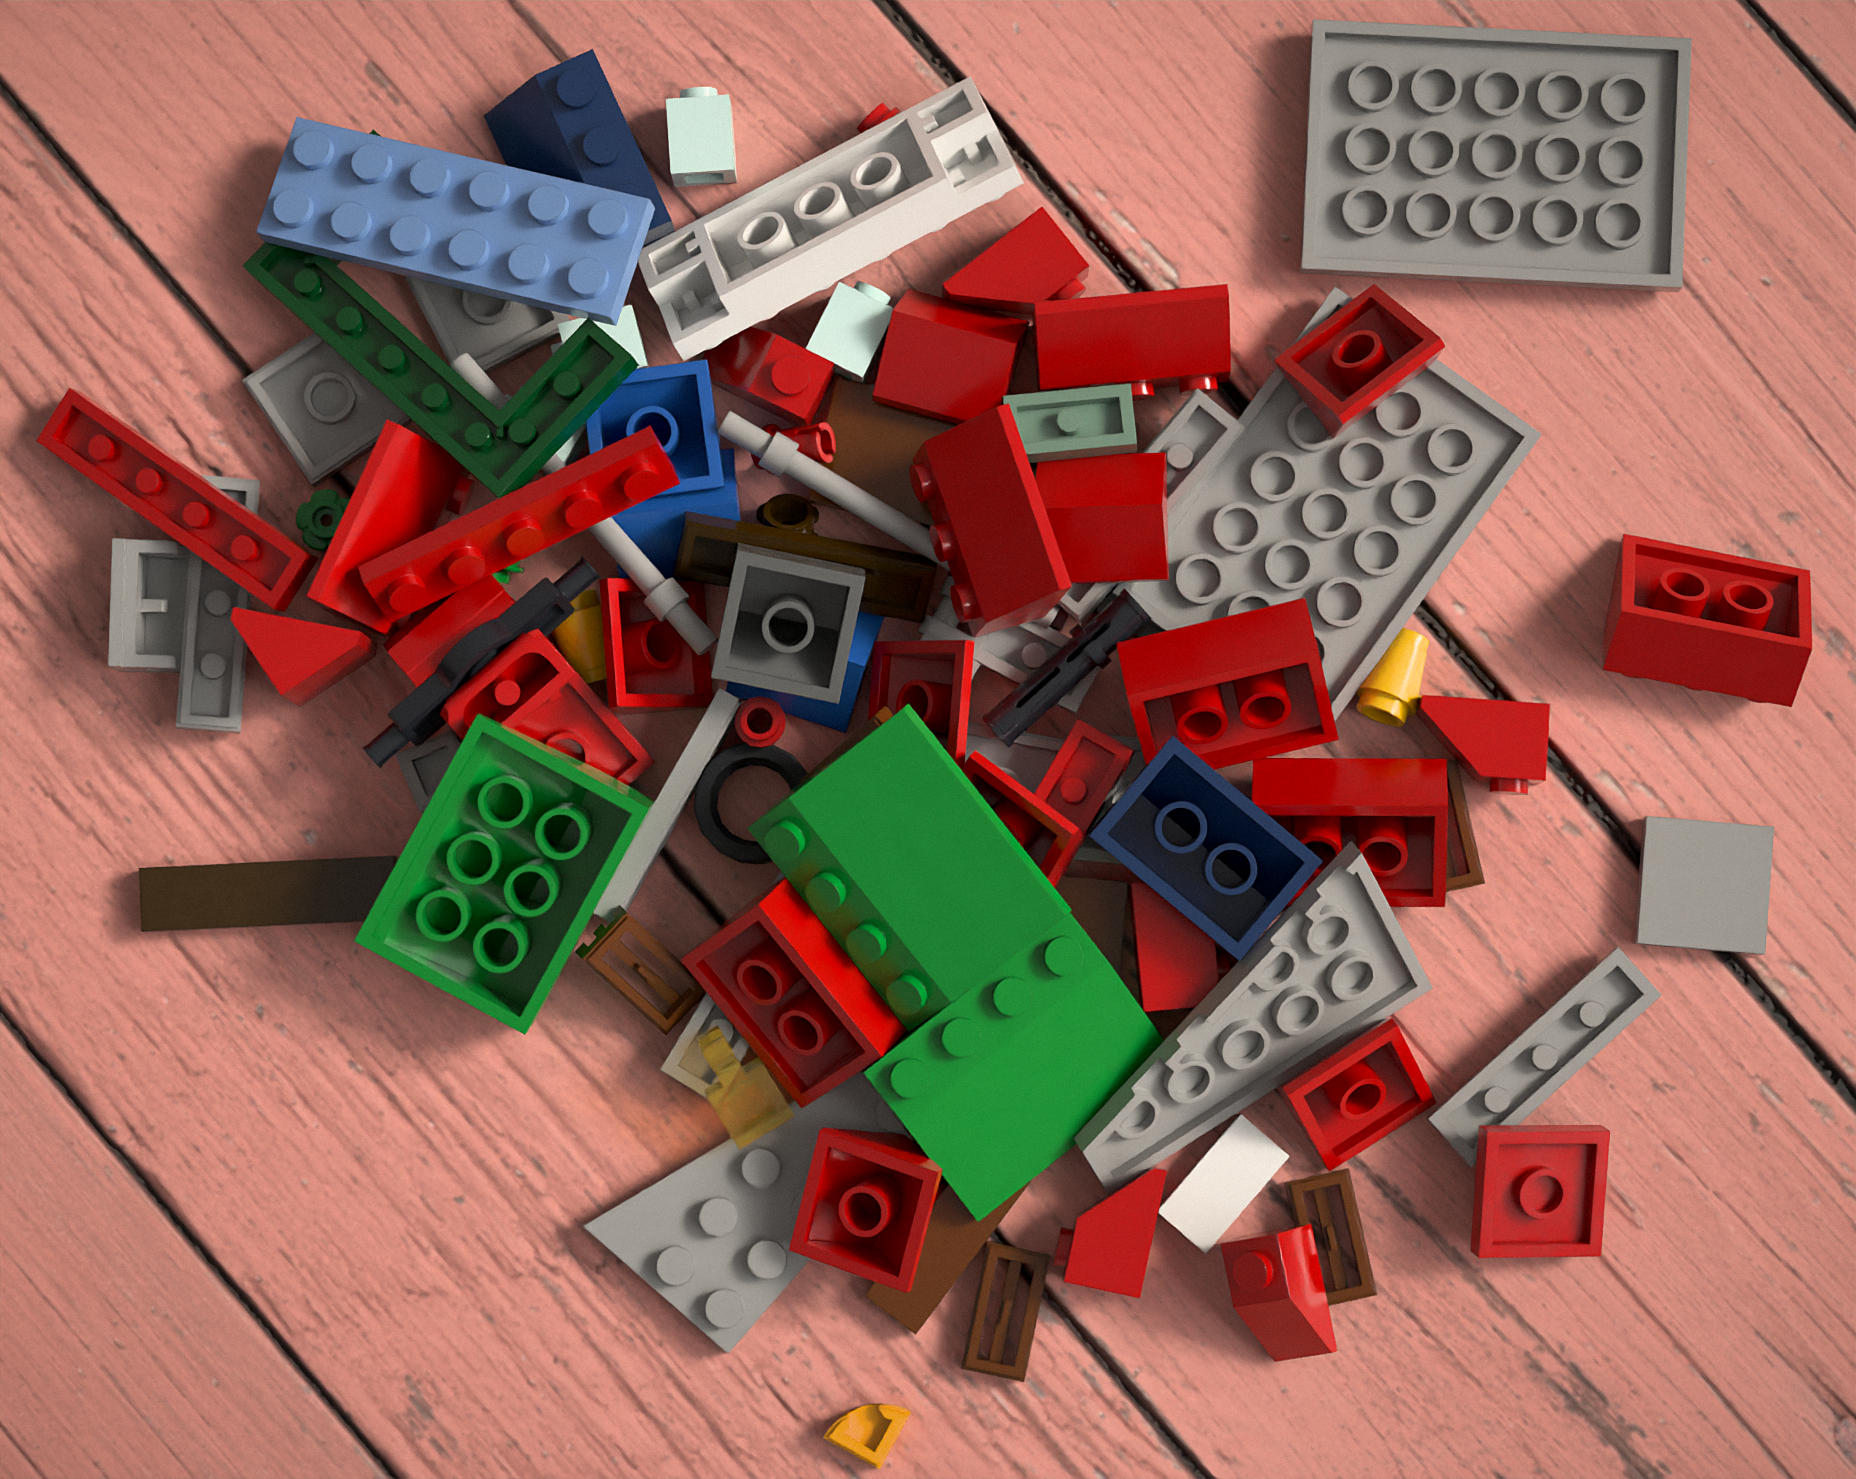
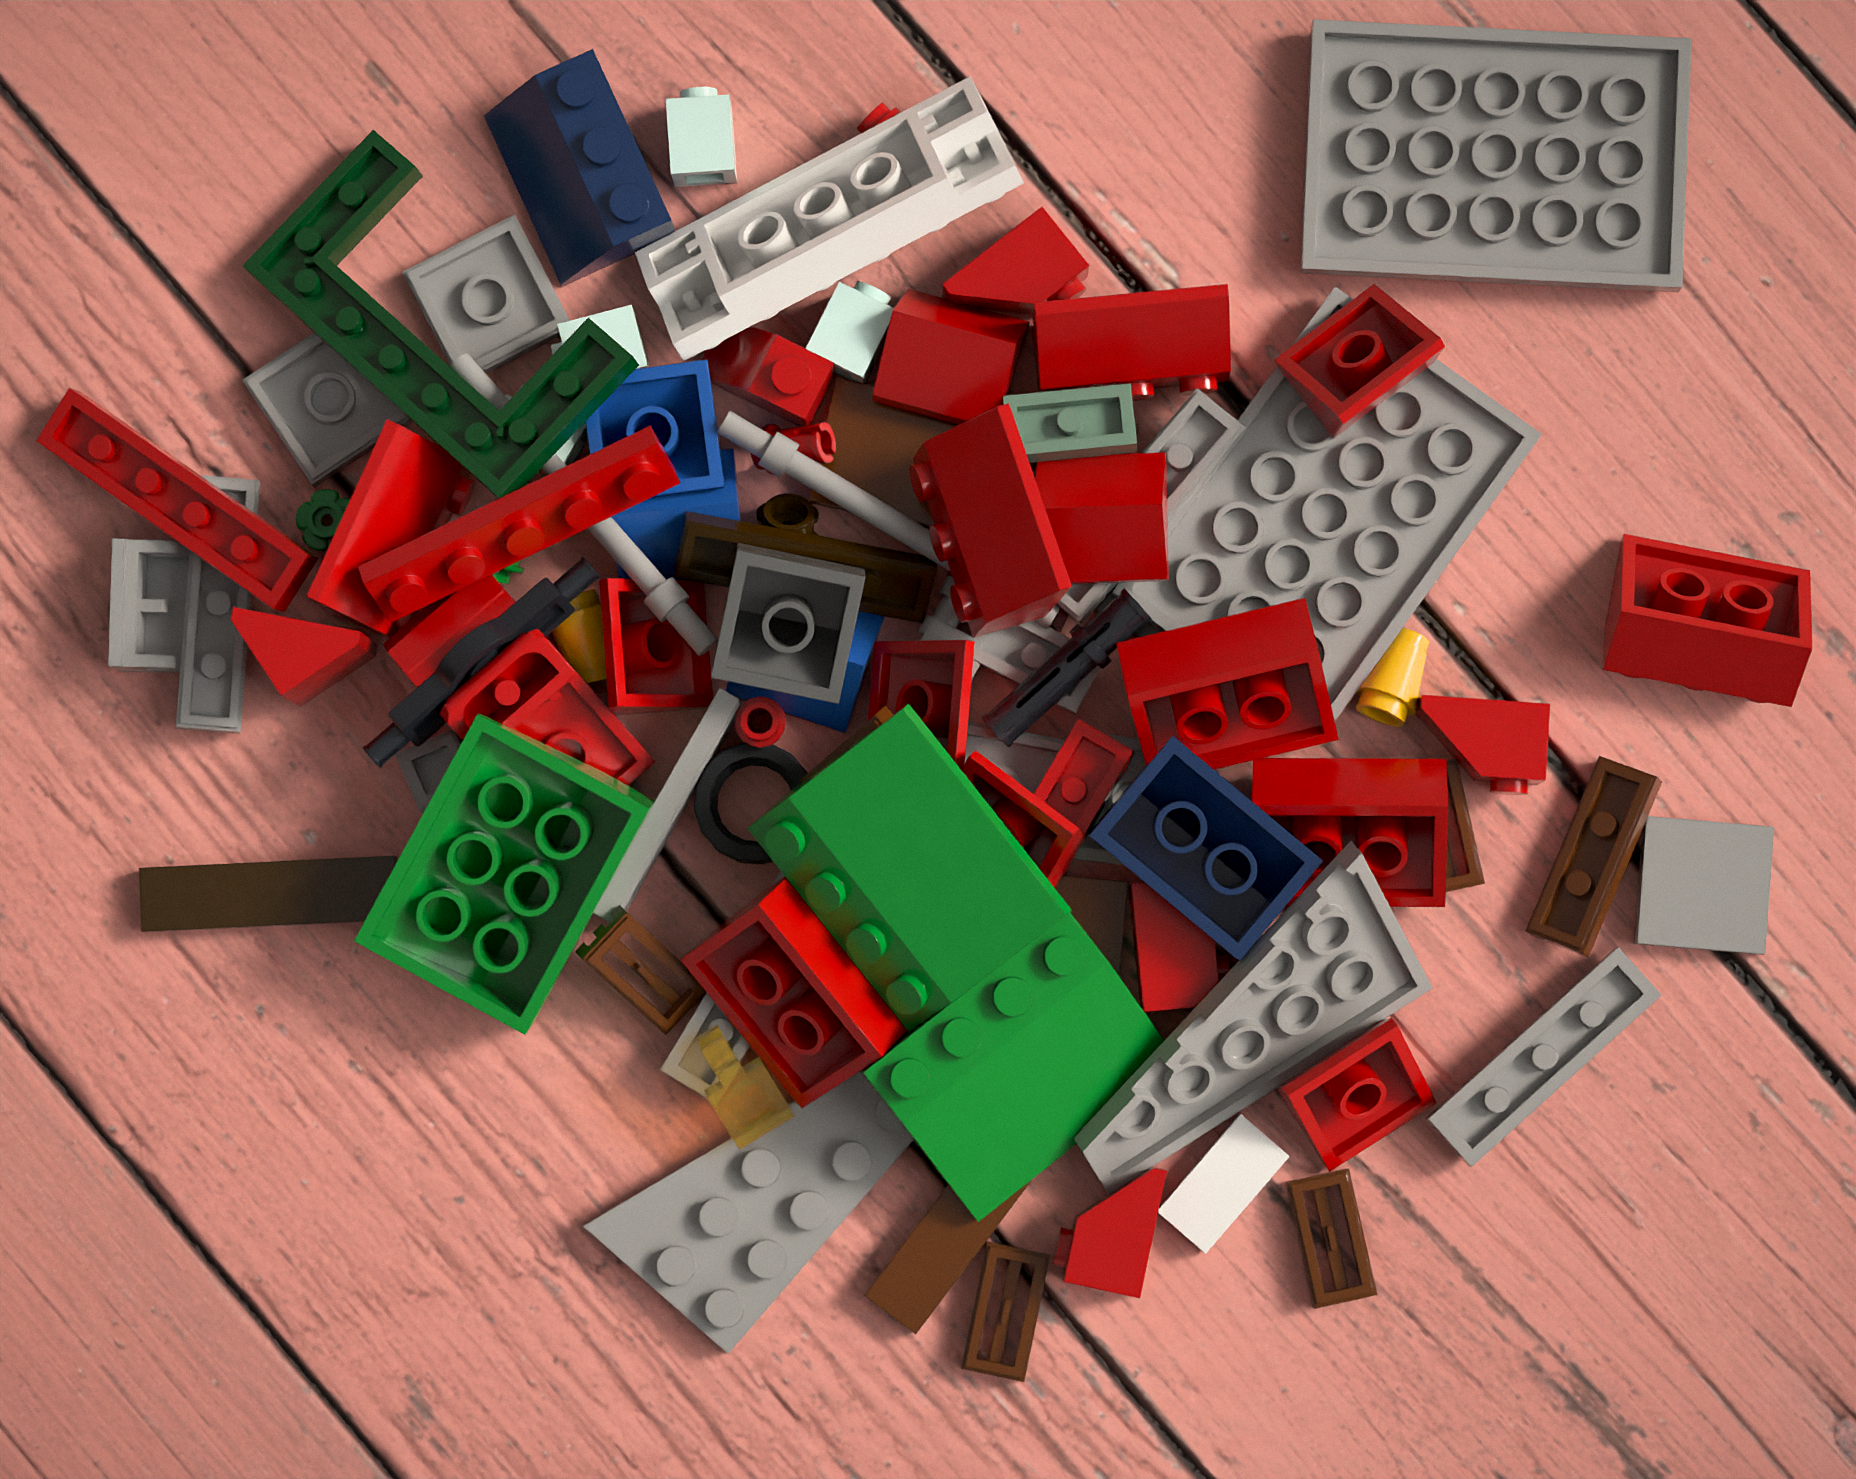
(456, 220): medium blue plate -> none
(867, 1205): red slope -> none
(869, 1431): light orange tile -> none
(1281, 1291): red slope -> none
(1539, 1191): red plate -> none
(1593, 856): none -> reddish brown tile

